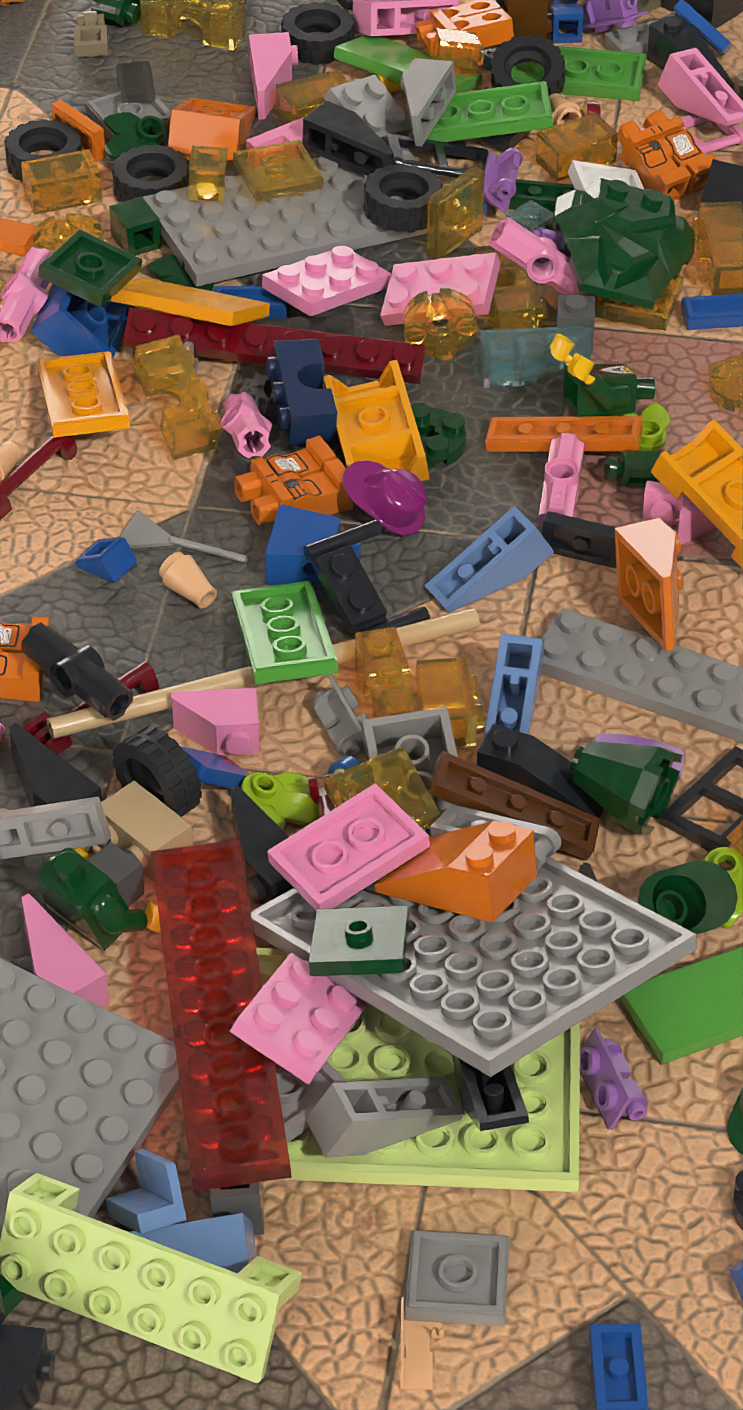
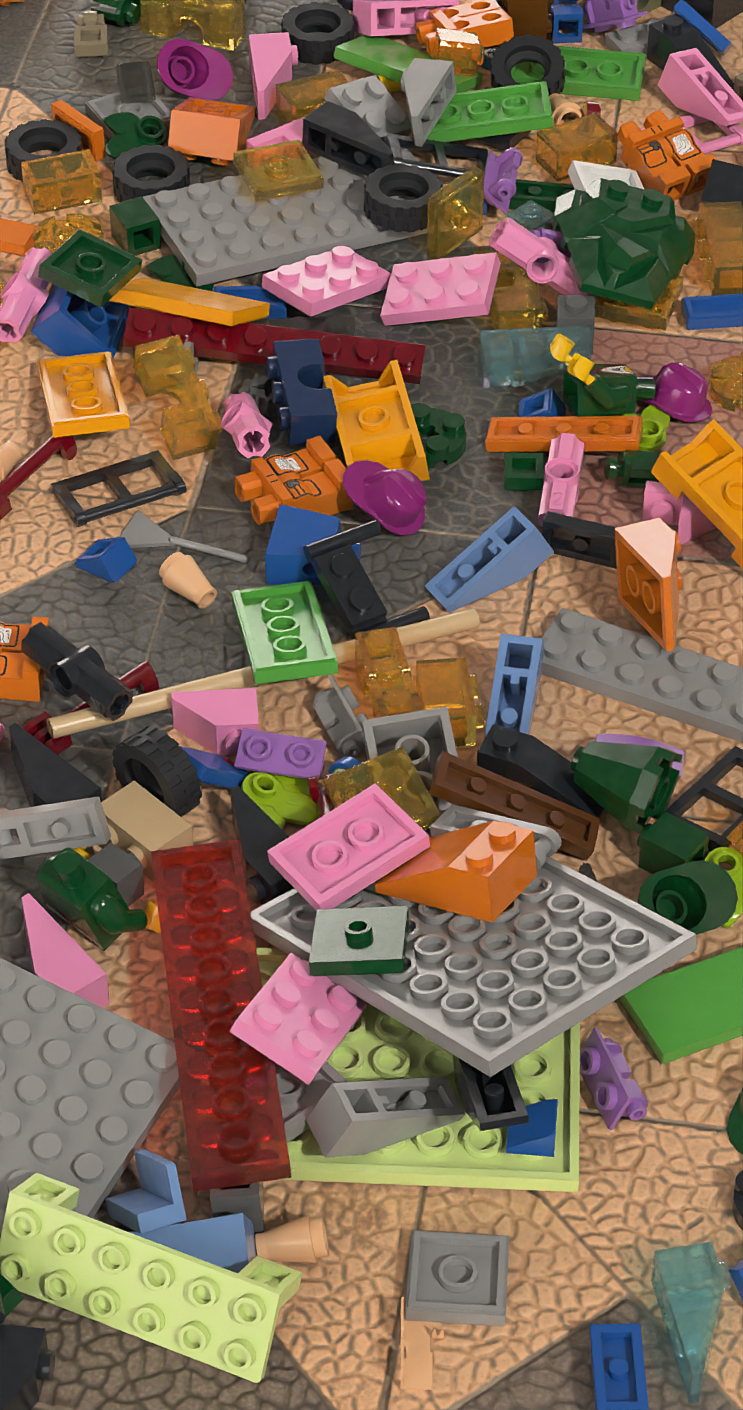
(110, 474): none -> black window
(194, 70): none -> magenta piece
(208, 173): clear yellow brick -> none
(280, 754): none -> medium lavender hinge
(296, 1241): none -> light nougat cone
(442, 340): clear yellow plate -> none
(523, 471): none -> dark green plate
(539, 1134): none -> blue slope
(542, 405): none -> blue slope
(670, 844): none -> dark green brick
(681, 393): none -> magenta piece
(690, 1298): none -> clear light blue slope

